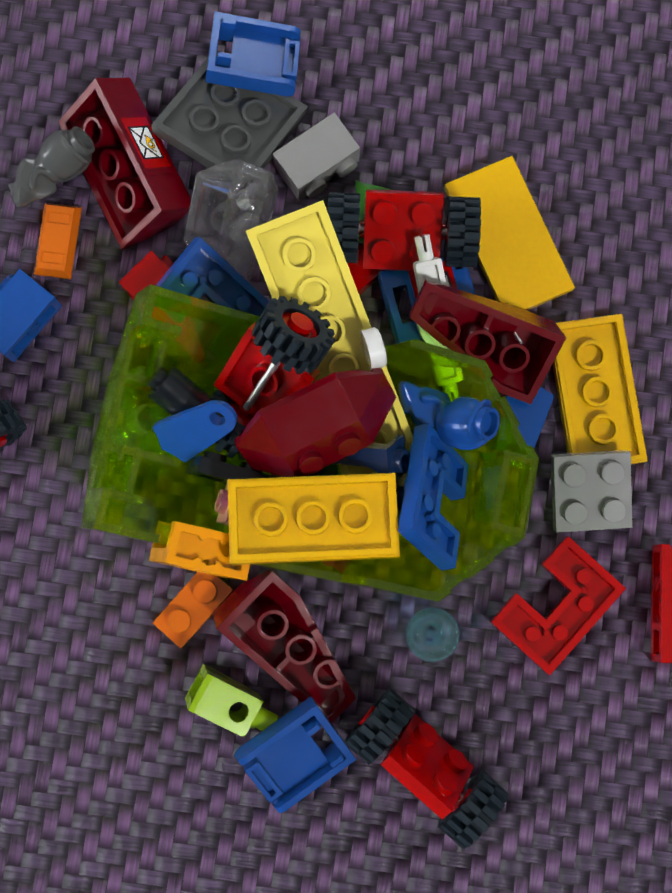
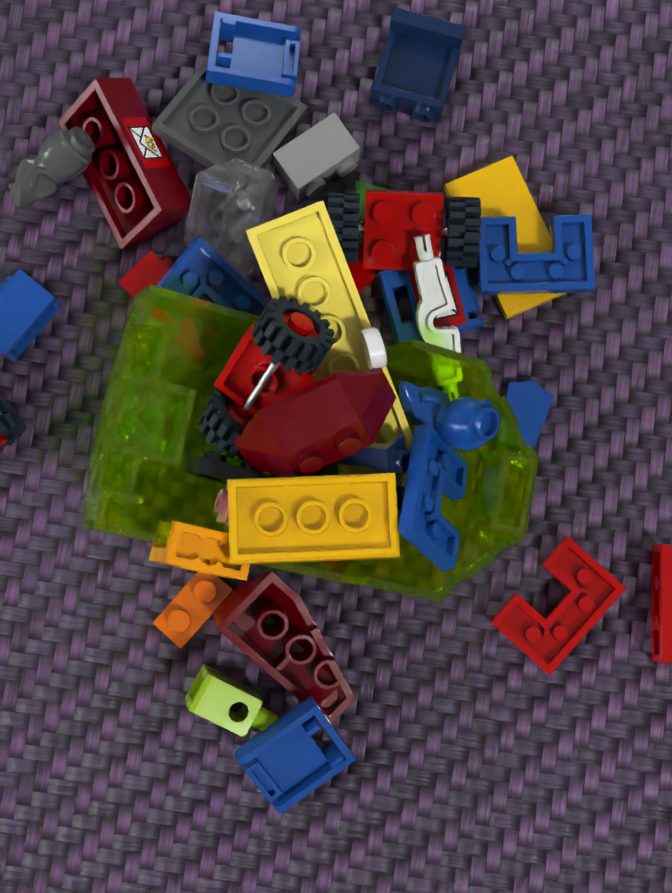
(57, 241): orange tile -> none
(175, 391): black brick -> none
(195, 428): blue piece -> none
(417, 65): none -> dark blue panel
(428, 768): plate -> none
(444, 637): clear light blue cone -> none
(510, 339): dark red wedge -> none
(563, 270): none -> blue plate
(591, 491): light grey plate -> none
(598, 388): yellow tile -> none

